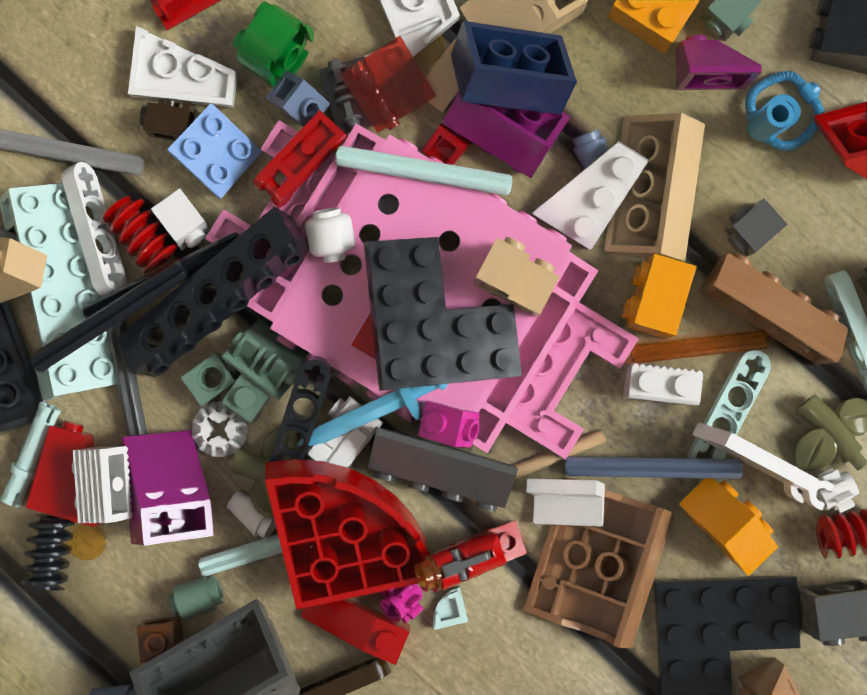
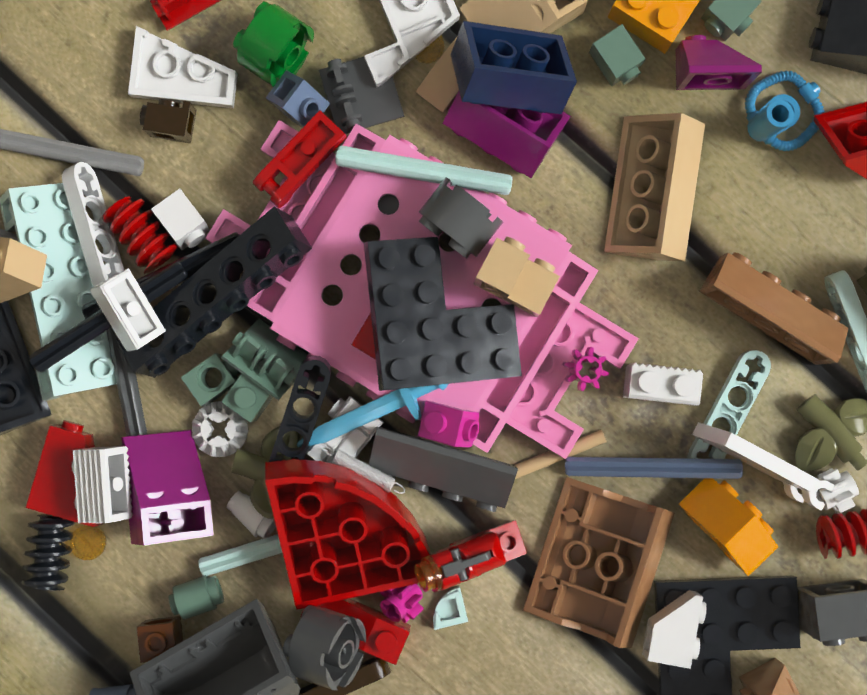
(25, 467): light aqua pin -> none
(127, 310): none -> white slope
(214, 151): light blue hinge -> none
(325, 647): none -> dark grey brick
(330, 234): white head -> none
(381, 479): none -> white piece
(388, 84): clear red hinge -> none
(446, 145): red slope -> none
(460, 218): none -> dark grey brick
(567, 502): white panel -> none
(589, 147): sand blue cone -> none
(593, 196): white wing -> none
(595, 371): none -> dark pink gear
(617, 56): none -> sand green brick
(658, 296): light orange brick -> none
(673, 631): none -> white slope
(700, 346): clear orange axle -> none
(754, 227): dark grey brick -> none

